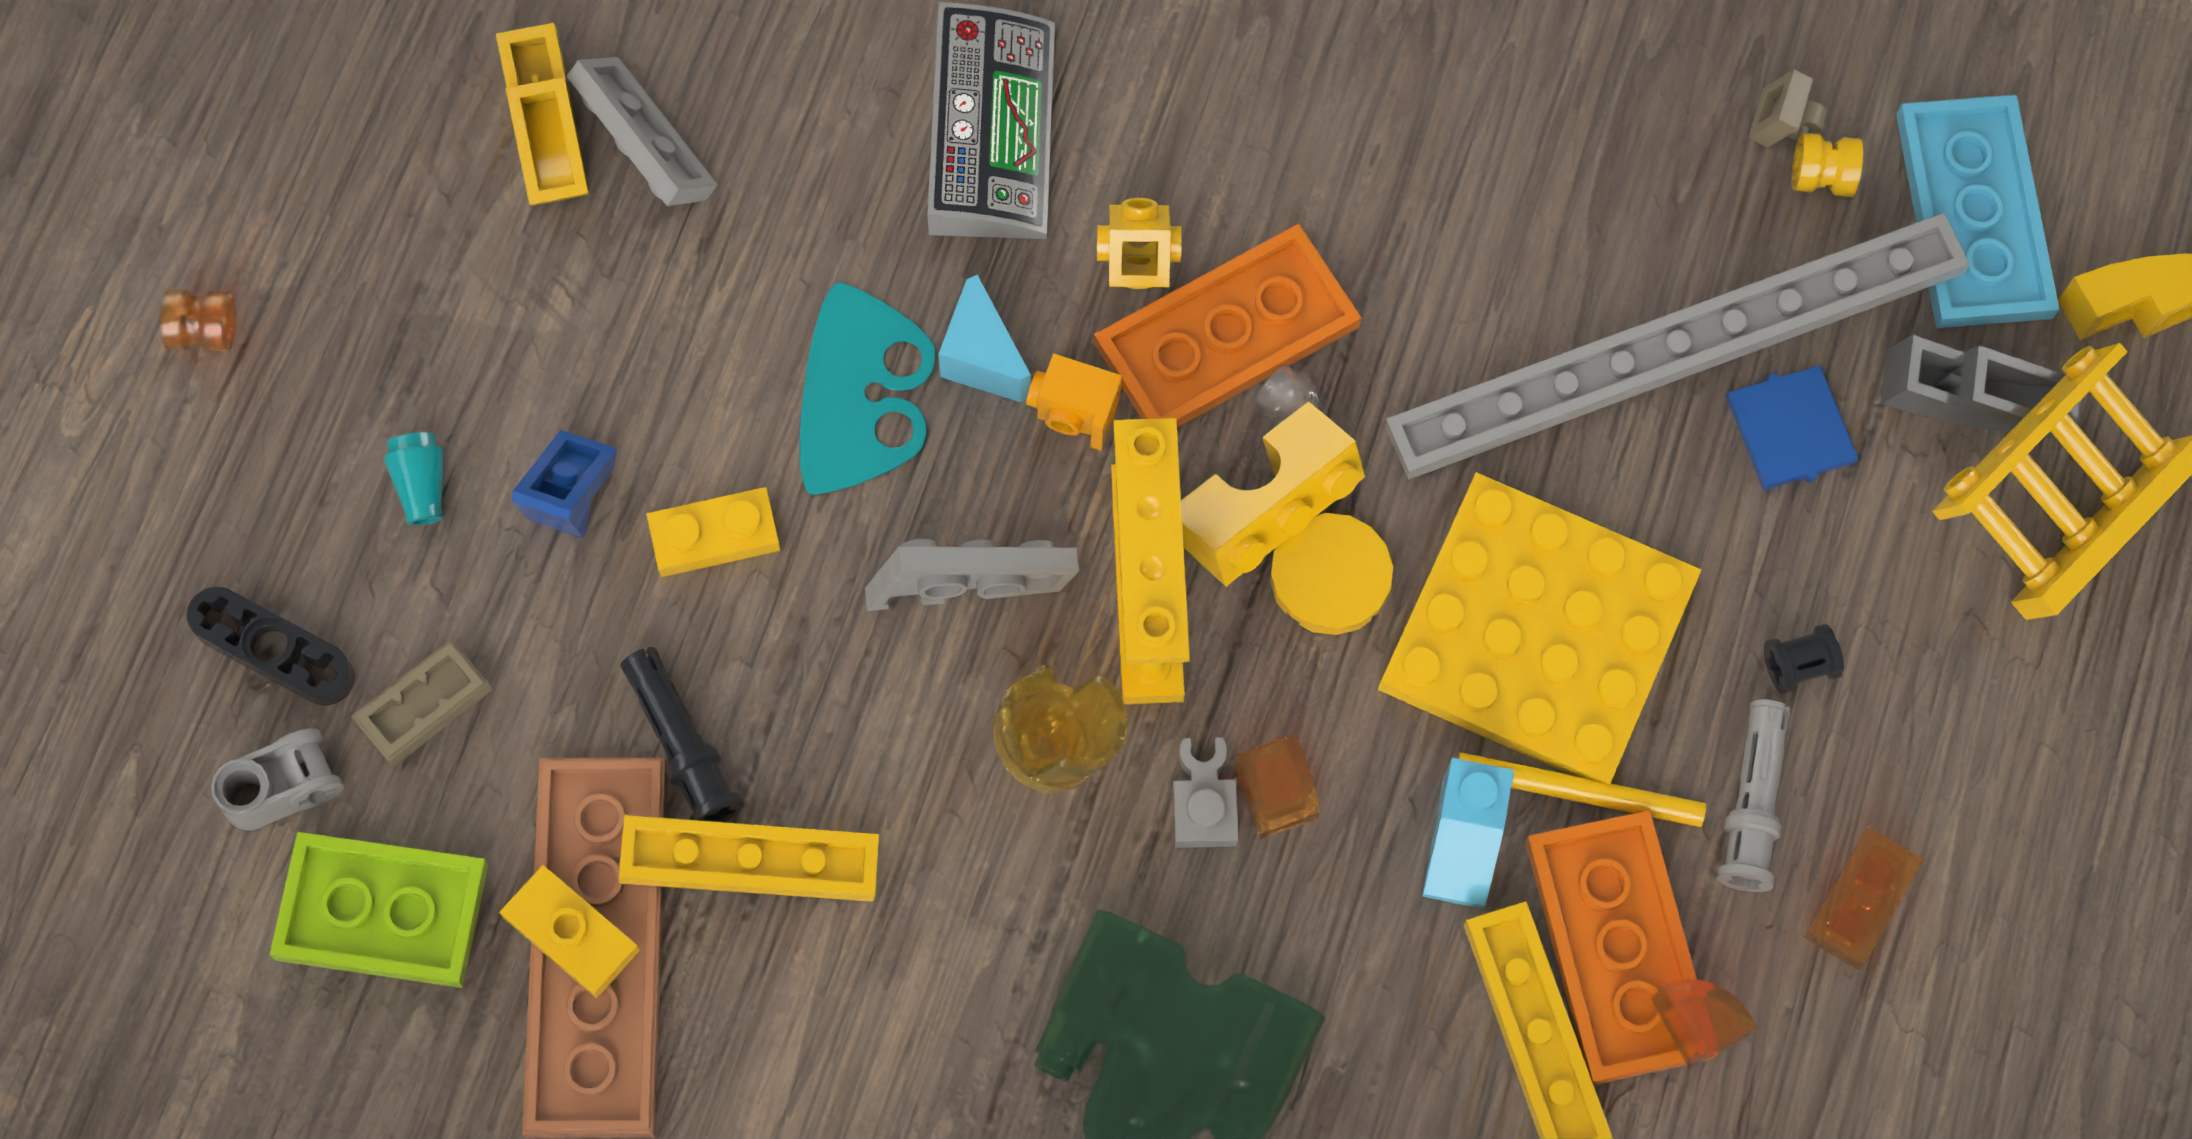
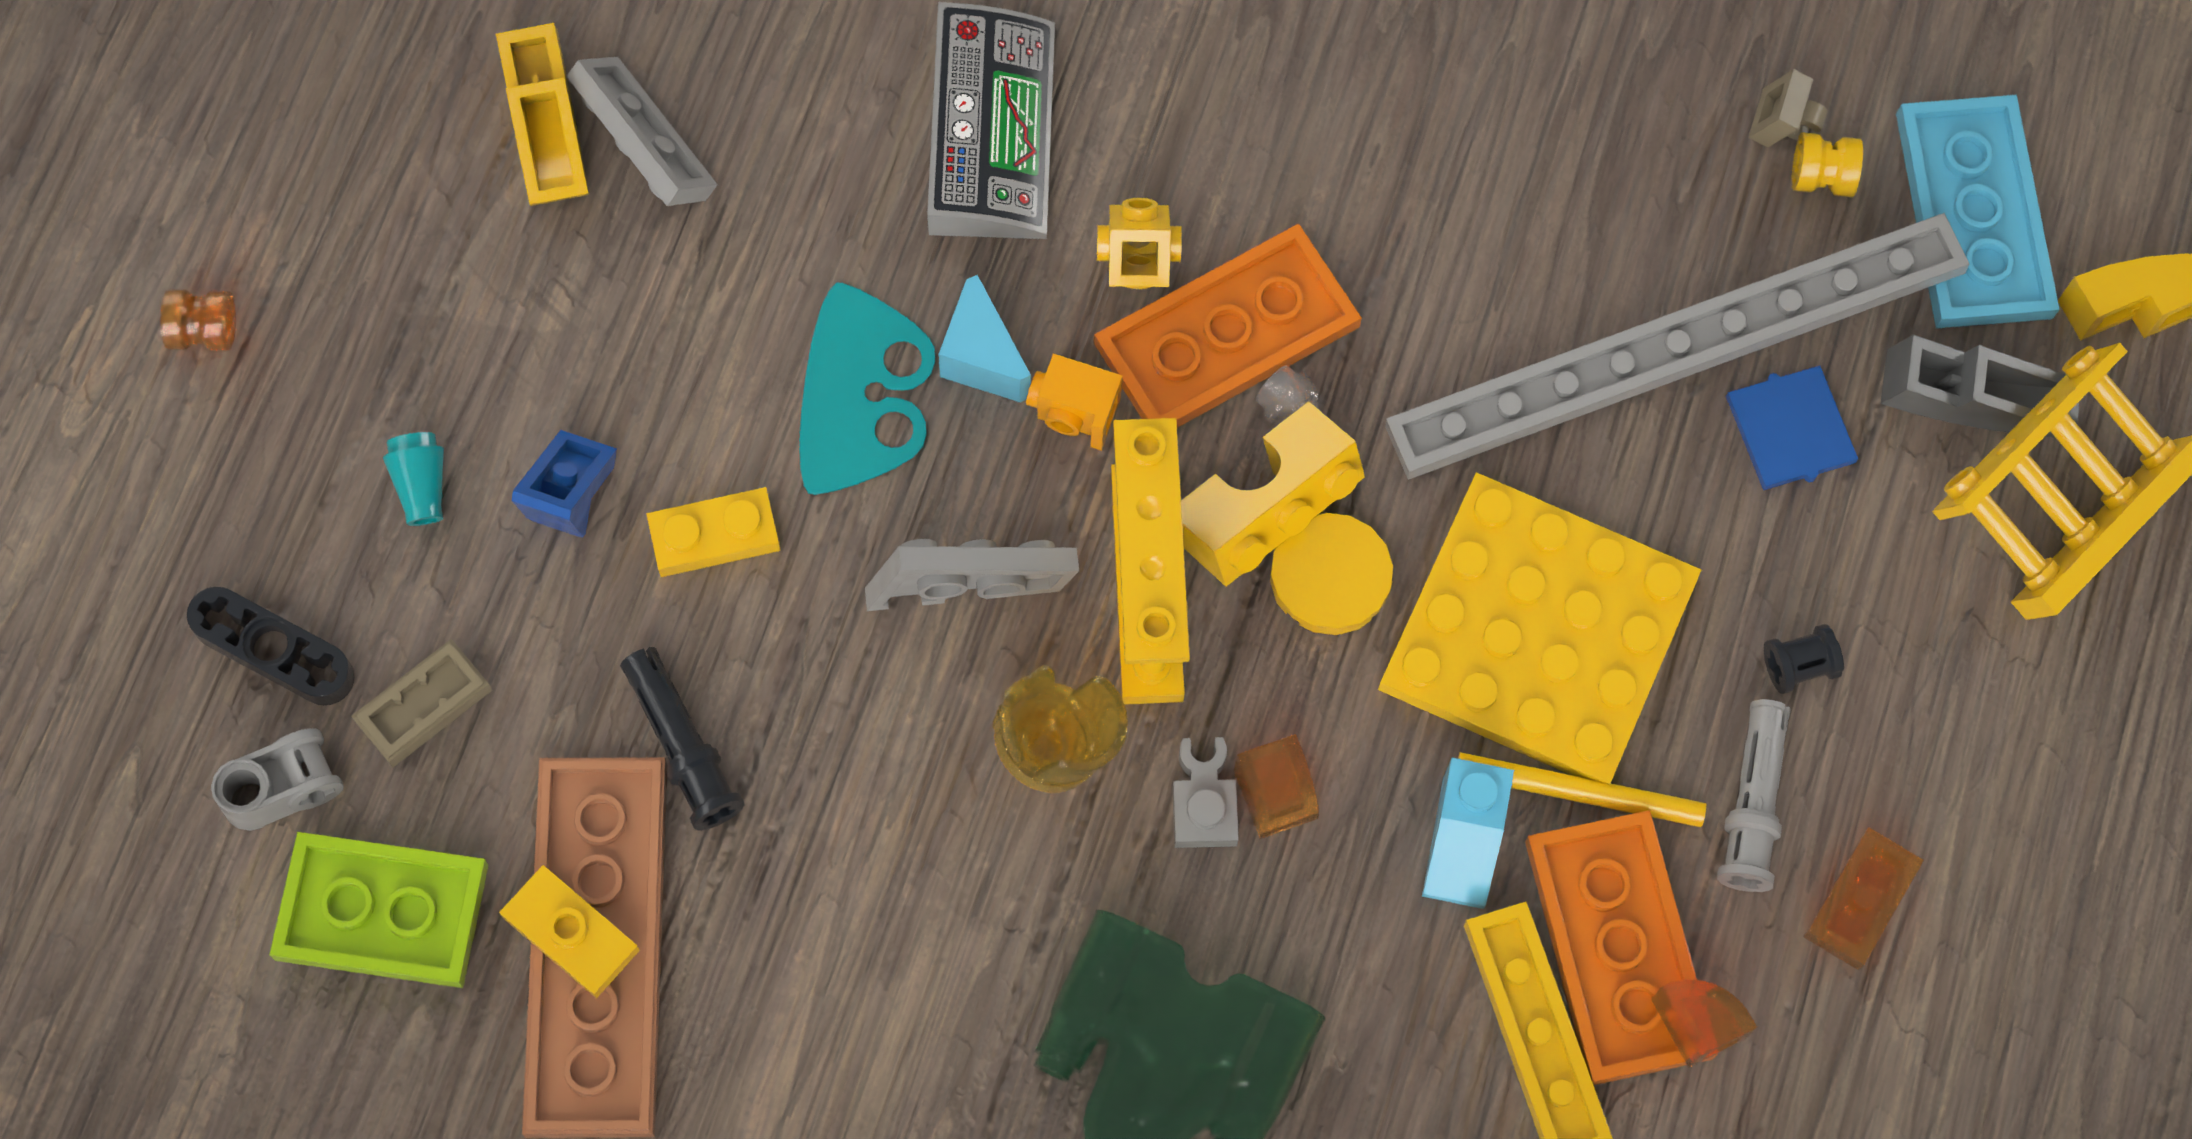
(748, 858): yellow plate -> none

